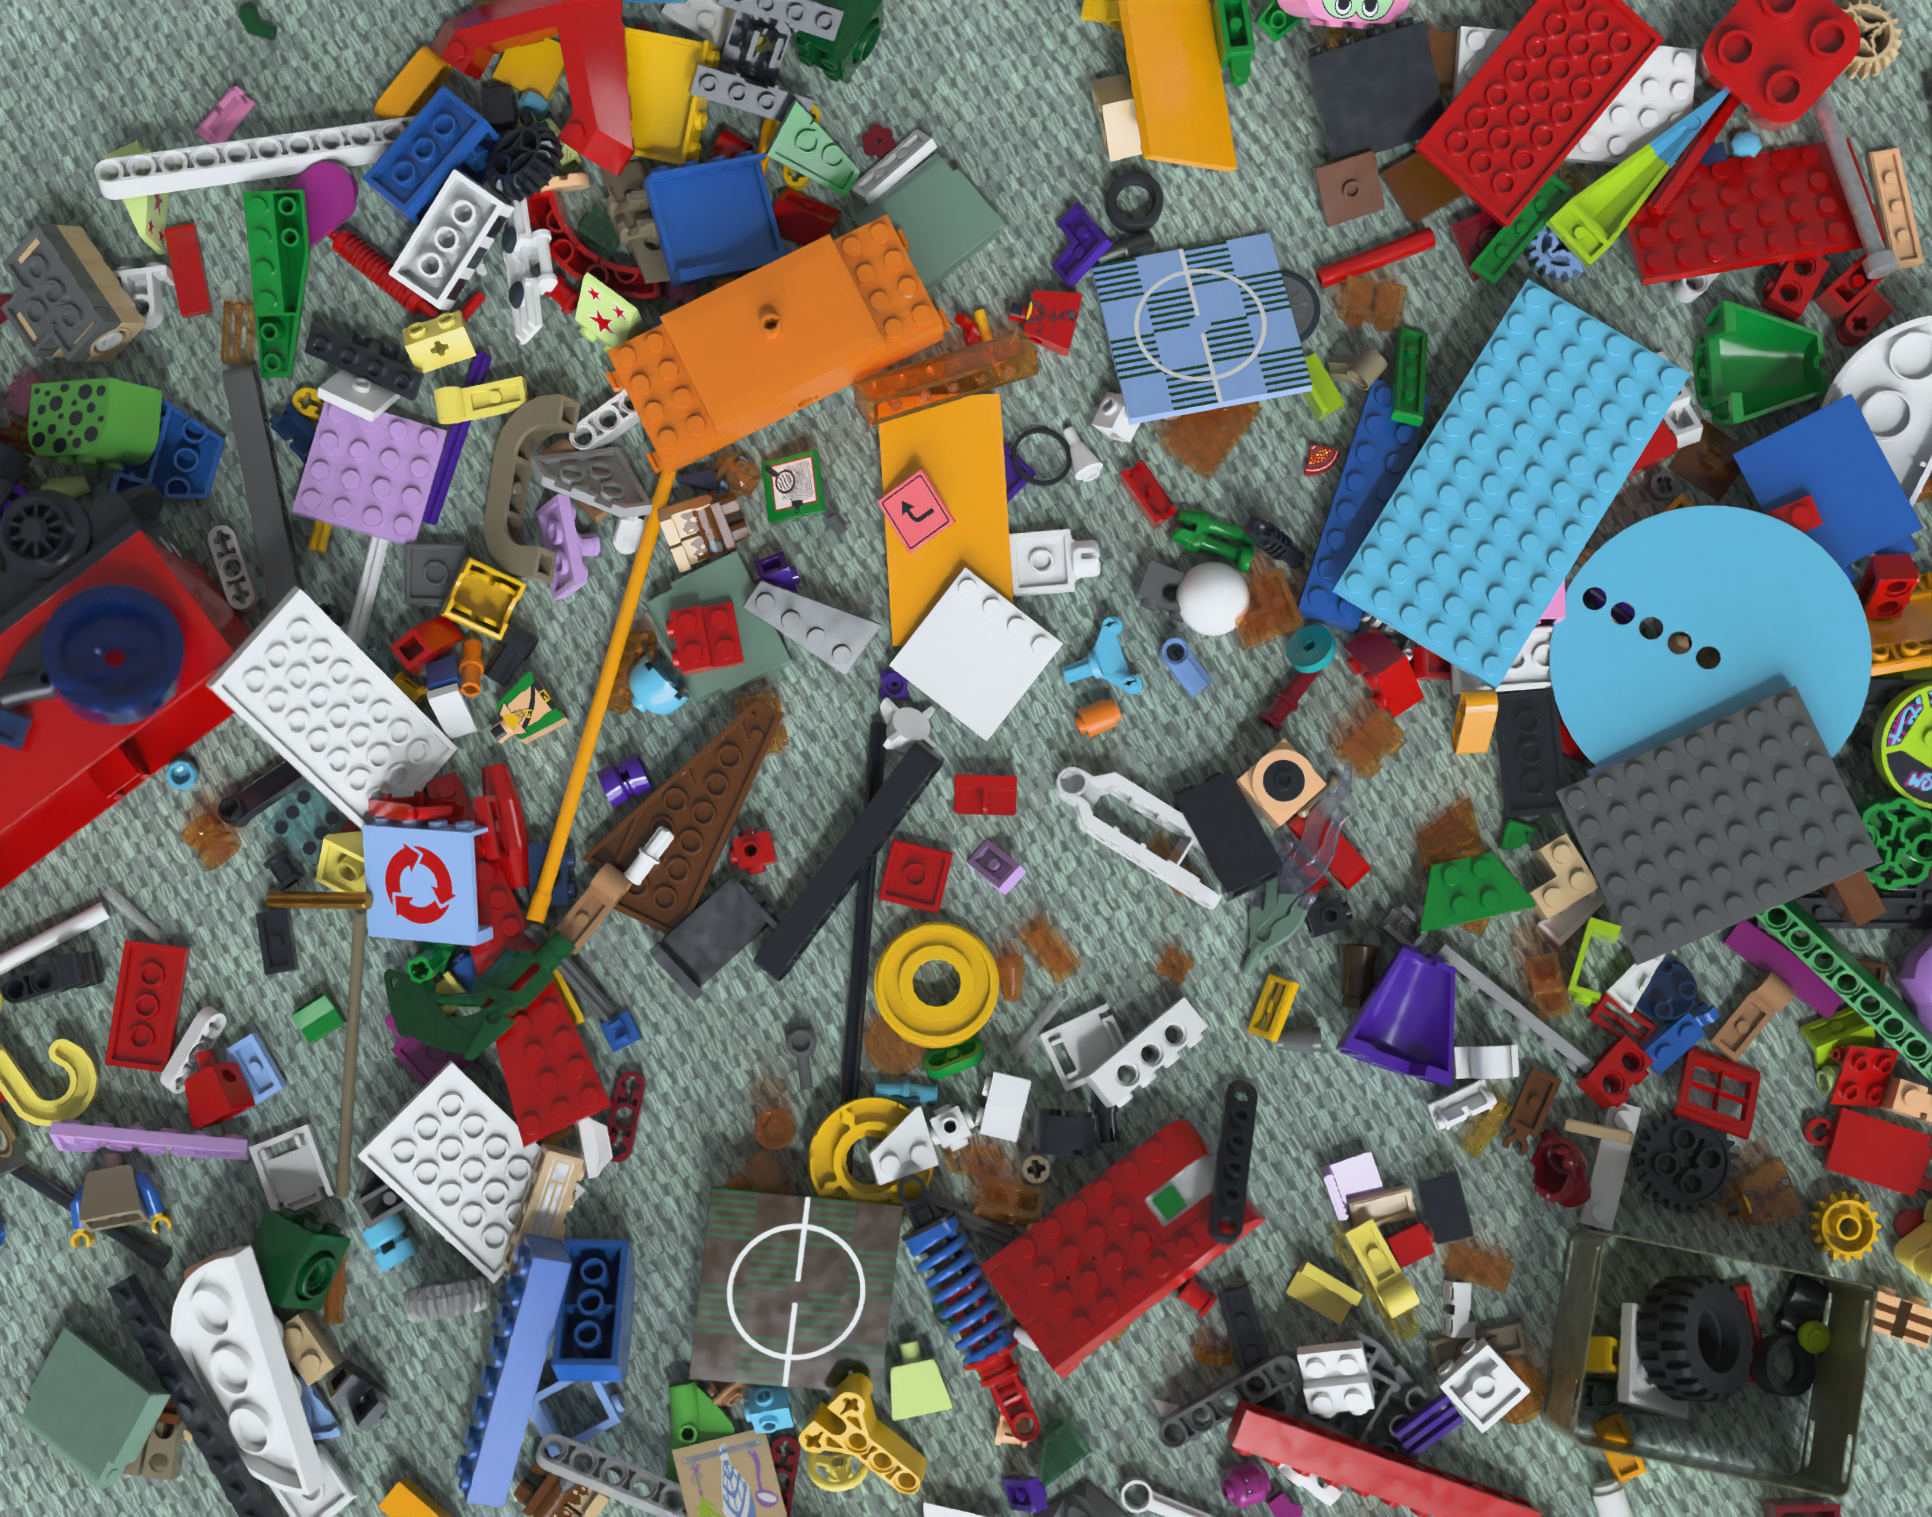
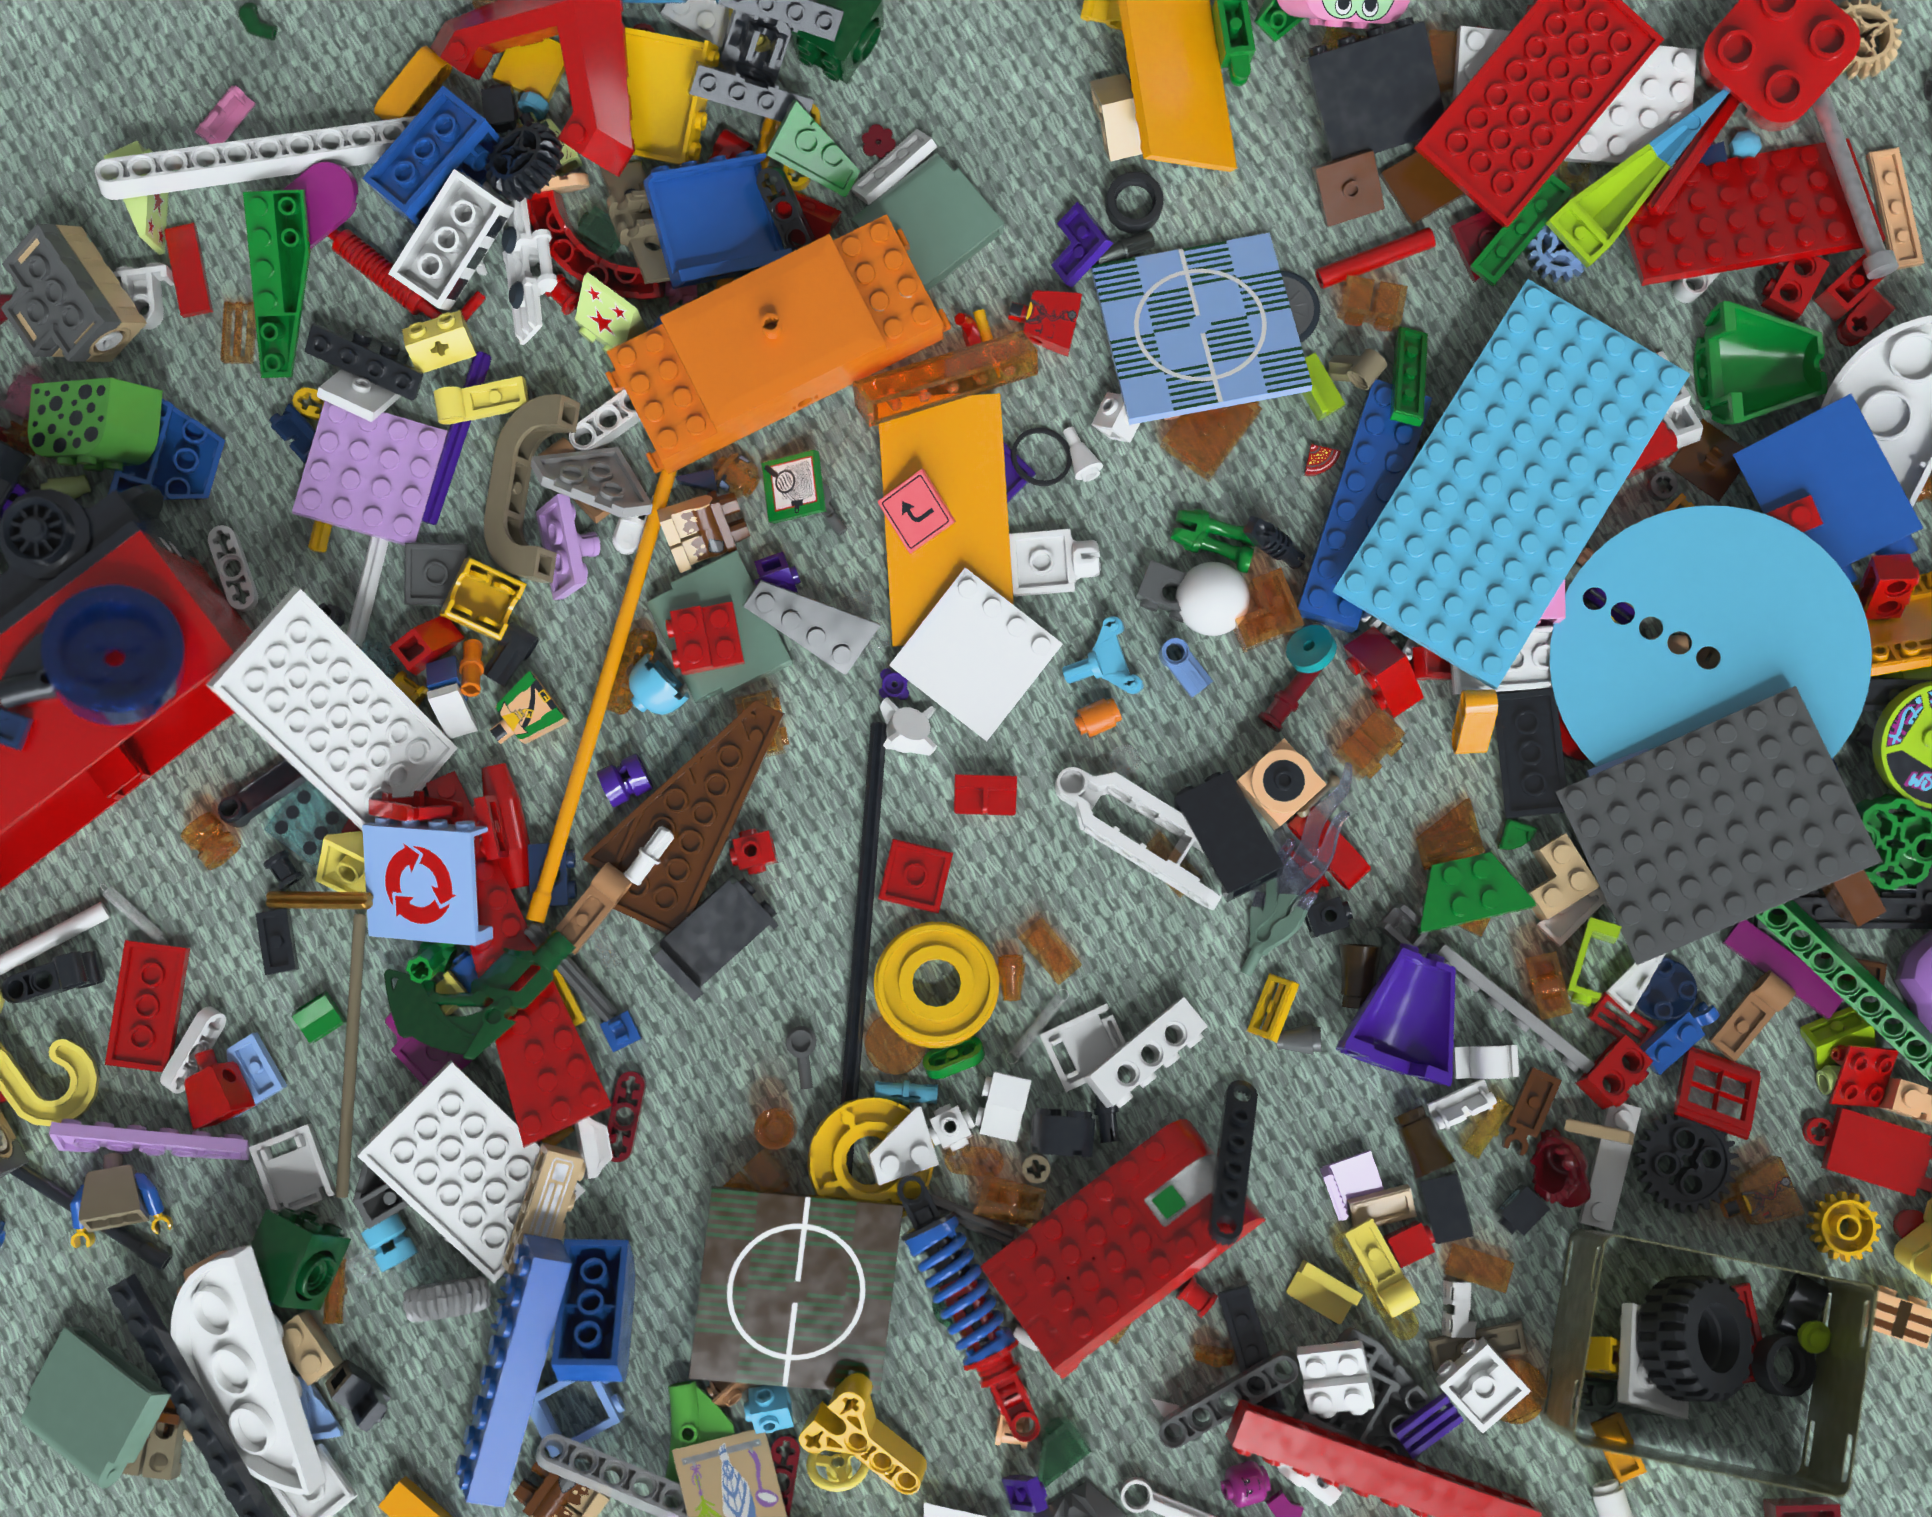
(182, 775): medium azure tile -> none
(262, 482): dark grey beam -> none
(783, 224): none -> black beam
(848, 860): black beam -> none
(917, 1384): yellowish green torso -> none
(996, 867): lavender slope -> none
(1147, 494): red hinge -> none
(1184, 964): clear orange plate -> none
(1422, 1142): none -> dark brown plant
(1521, 1211): none -> black brick

